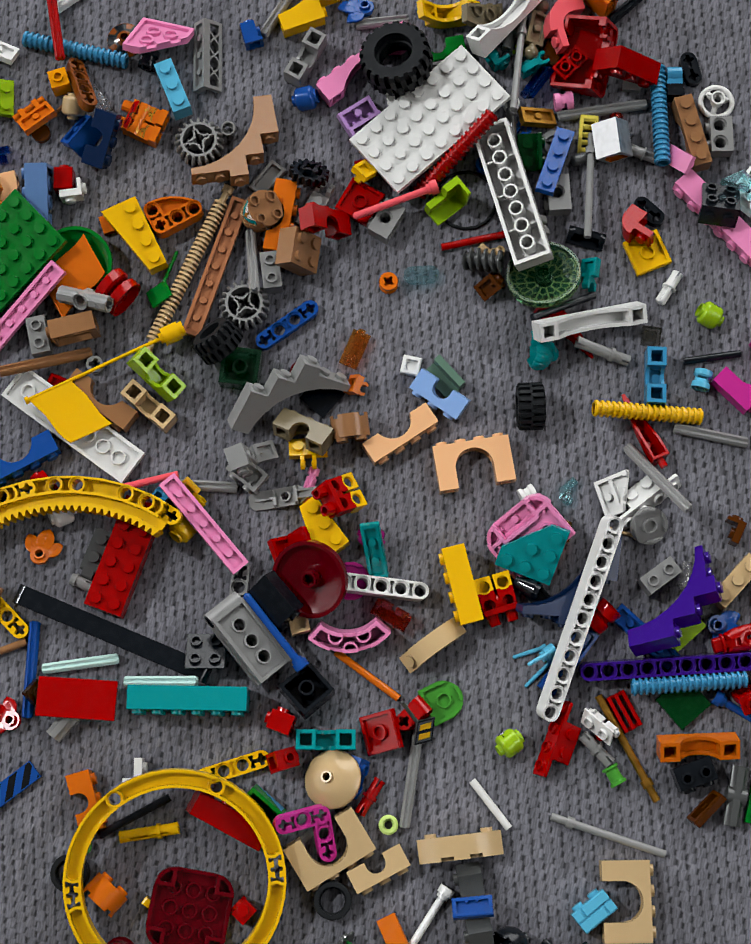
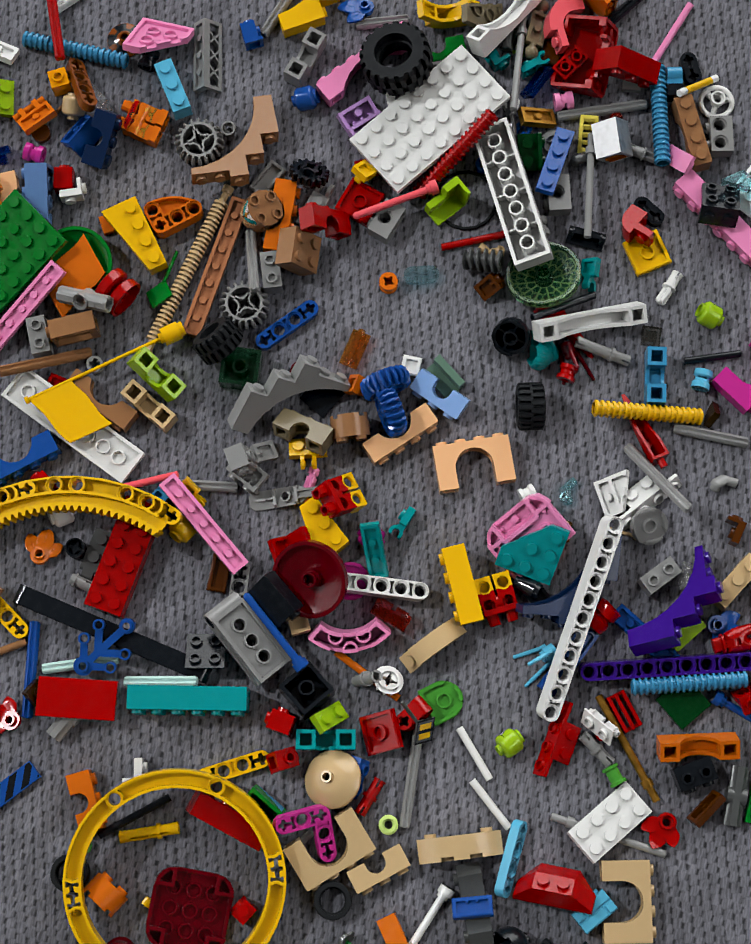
(34, 153): none -> dark pink wheel
(75, 545): none -> black wheel
(101, 648): none -> blue plant
(218, 576): none -> reddish brown tile
(329, 717): none -> lime plate
(366, 678): none -> light grey pin
(390, 412): none -> blue gear
(393, 376): none -> blue gear
(396, 680): none -> white gear
(405, 518): none -> teal plate
(474, 753): none -> white bar
(510, 336): none -> black cylinder
(510, 858): none -> medium azure beam
(556, 888): none -> red wedge
(567, 373): none -> red wheel
(570, 352): none -> dark red plant
(609, 822): none -> white plate
(659, 832): none -> red plate
(676, 26): none -> bright pink bar
(698, 85): none -> yellow bar
(712, 414): none -> dark brown tile
(721, 481): none -> light grey arm

